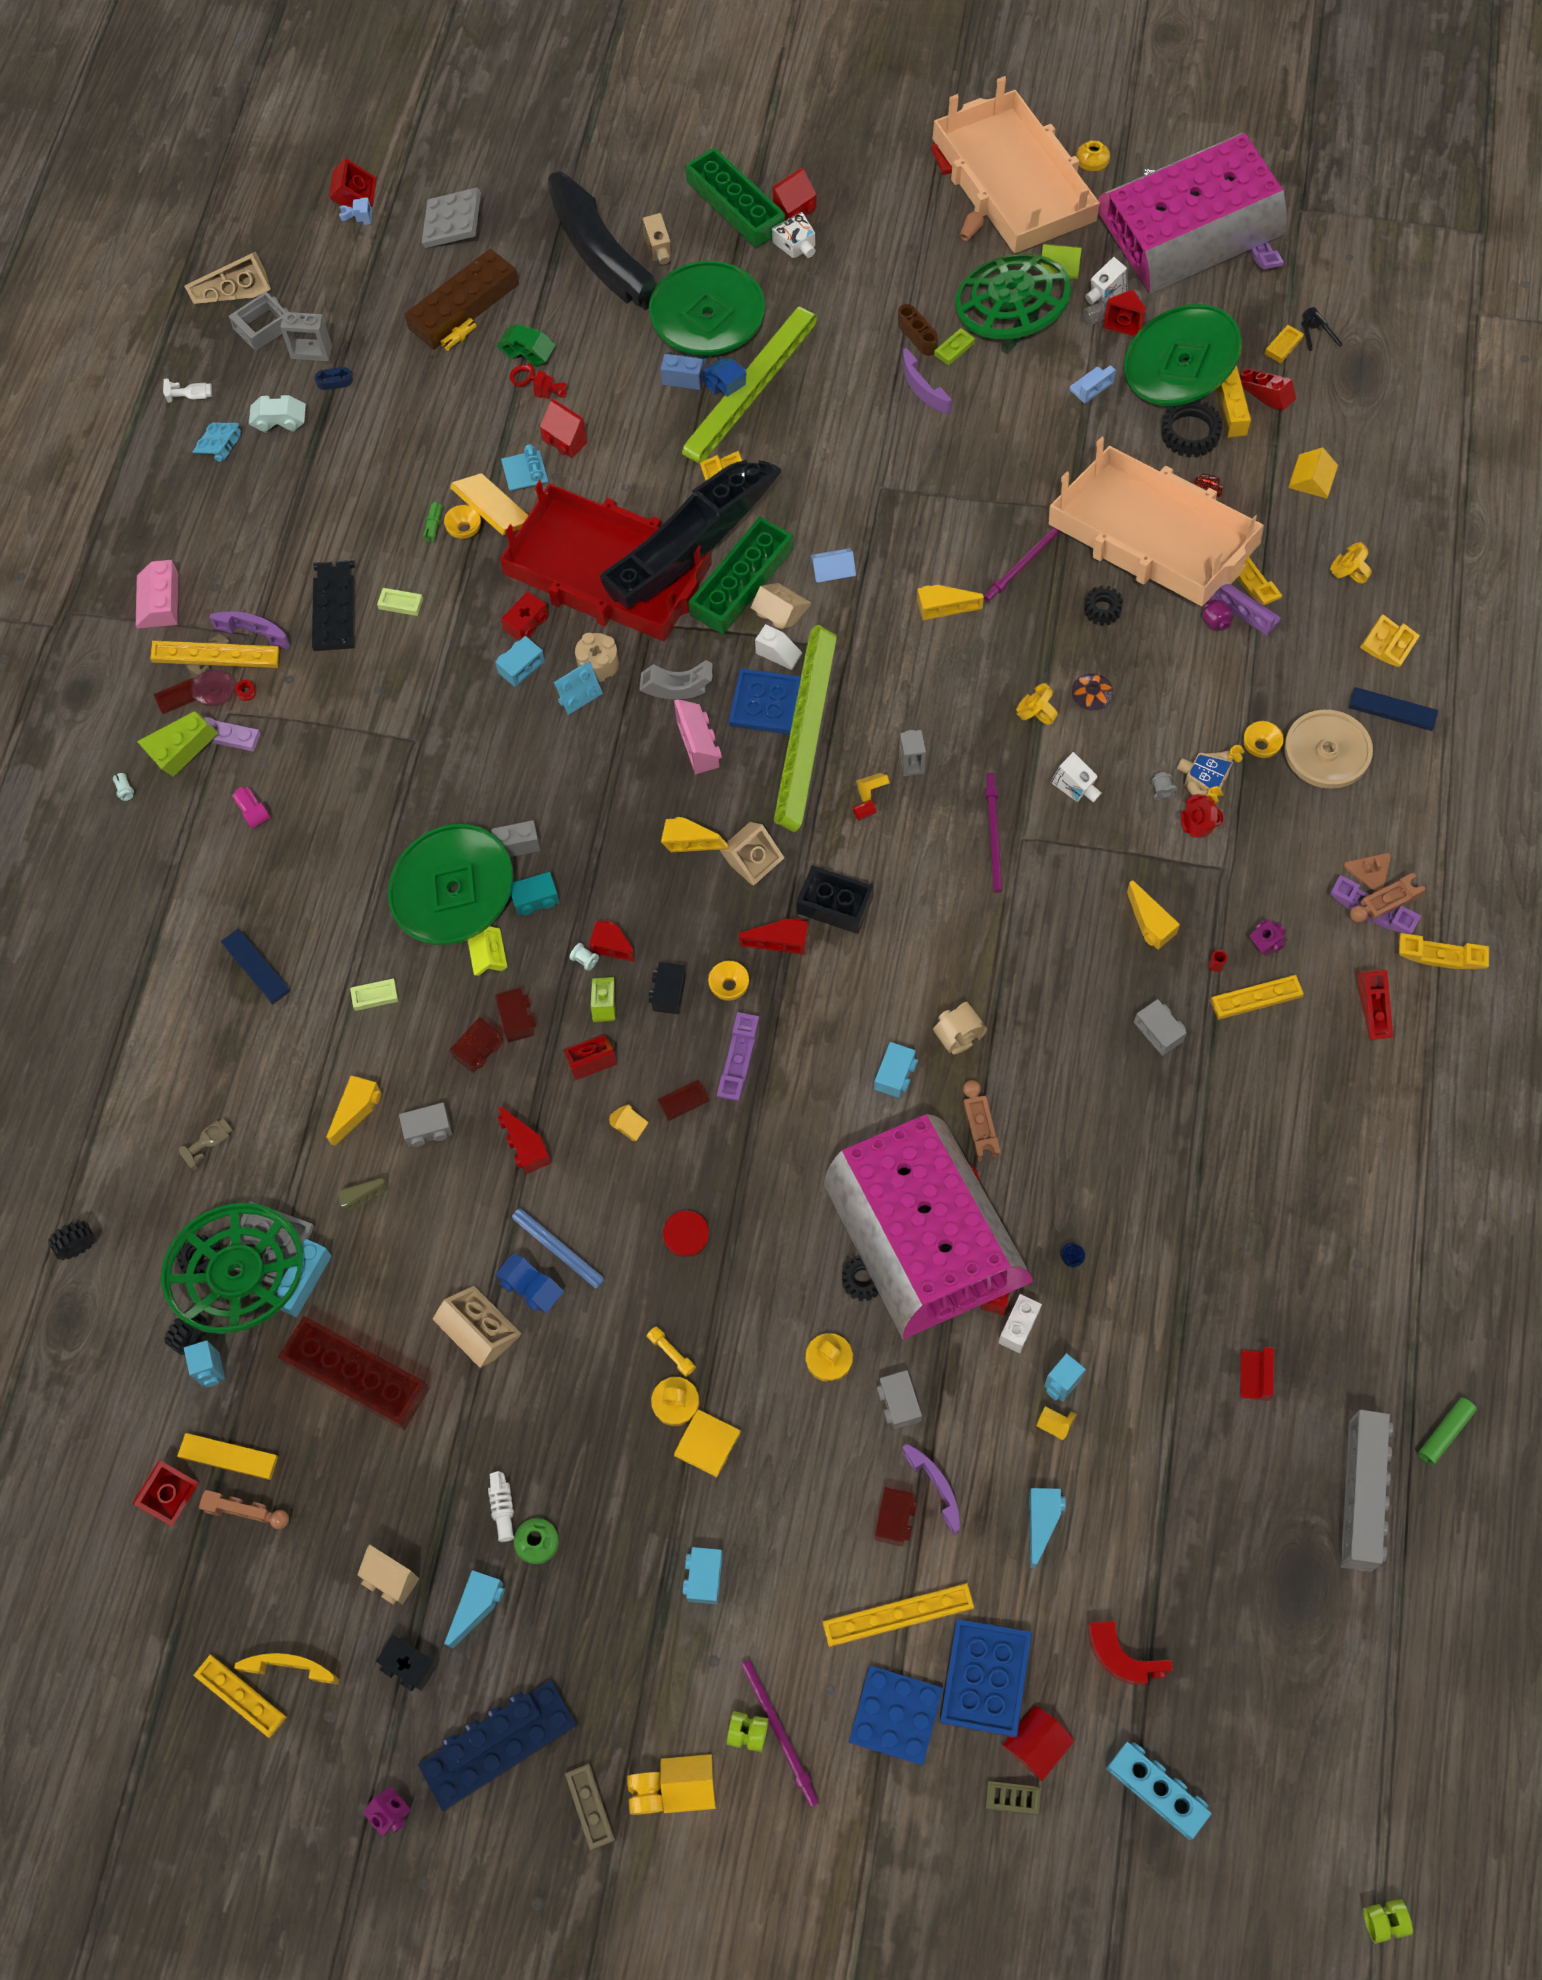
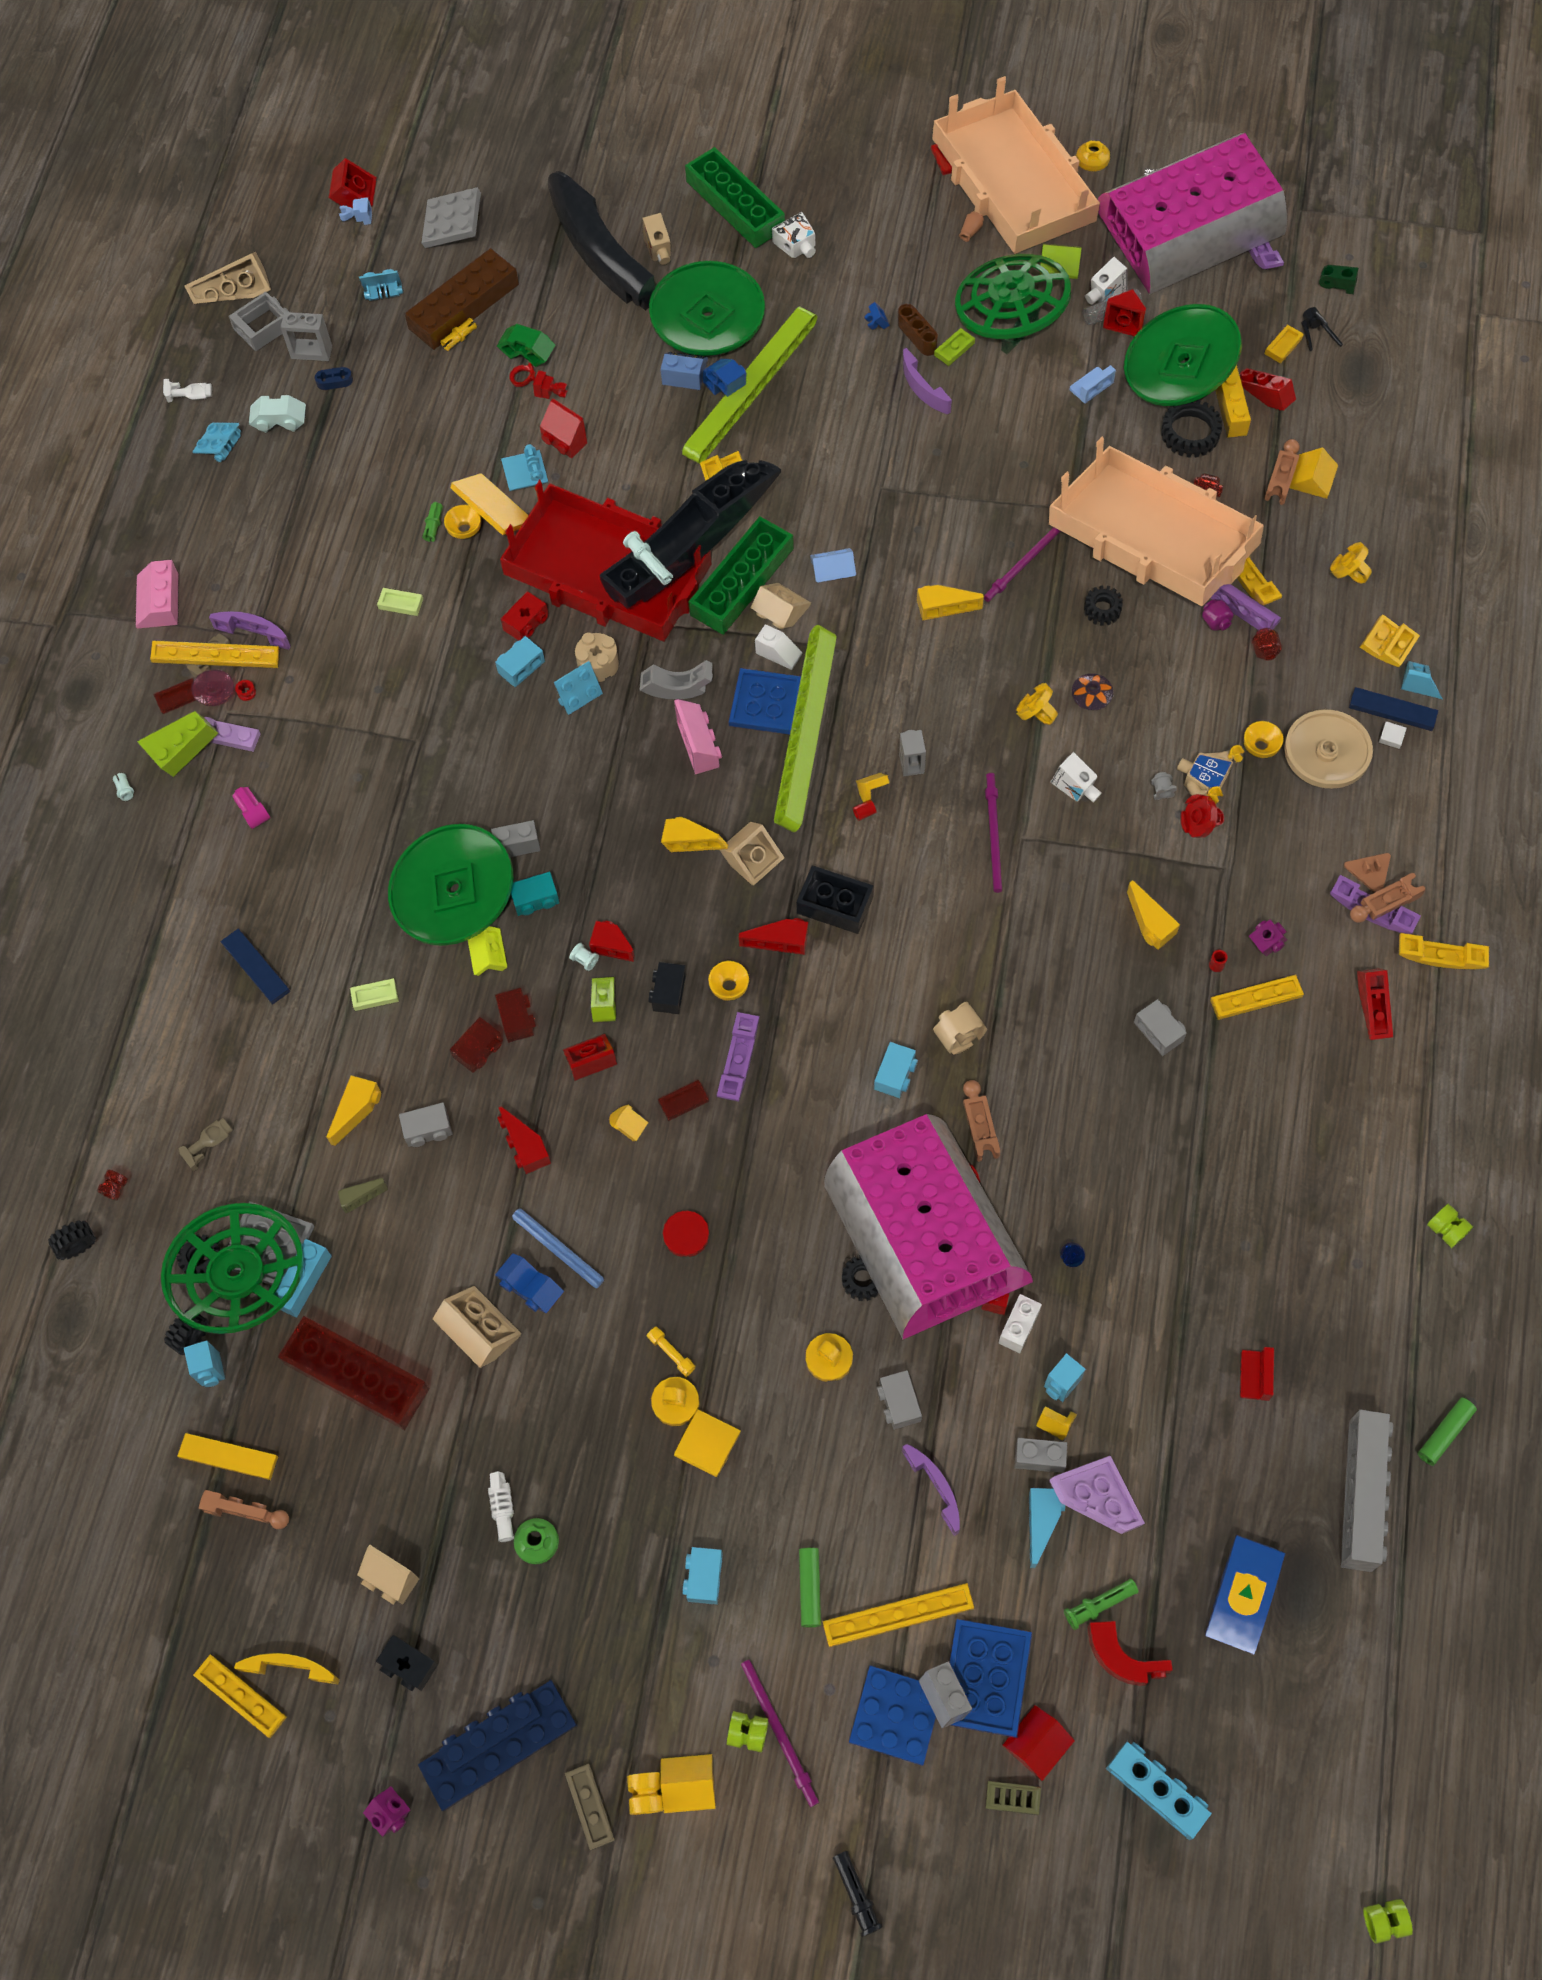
(112, 1185): none -> clear red wheel
(165, 1493): red slope -> none
(333, 606): black hinge -> none
(388, 279): none -> medium azure hinge
(476, 1603): medium azure slope -> none
(643, 552): none -> light aqua pin
(795, 195): red slope -> none
(809, 1587): none -> bright green piece
(861, 1907): none -> black pin
(877, 316): none -> blue tile
(894, 1517): clear red brick -> none
(945, 1694): none -> light grey brick
(1040, 1455): none -> light grey brick
(1090, 1608): none -> bright green pin
(1099, 1494): none -> lavender plate
(1245, 1594): none -> blue slope
(1267, 644): none -> clear red head
(1283, 471): none -> nougat plate
(1339, 277): none -> dark green leg
(1392, 735): none -> white tile
(1419, 680): none -> medium azure slope
(1450, 1226): none -> lime wheel

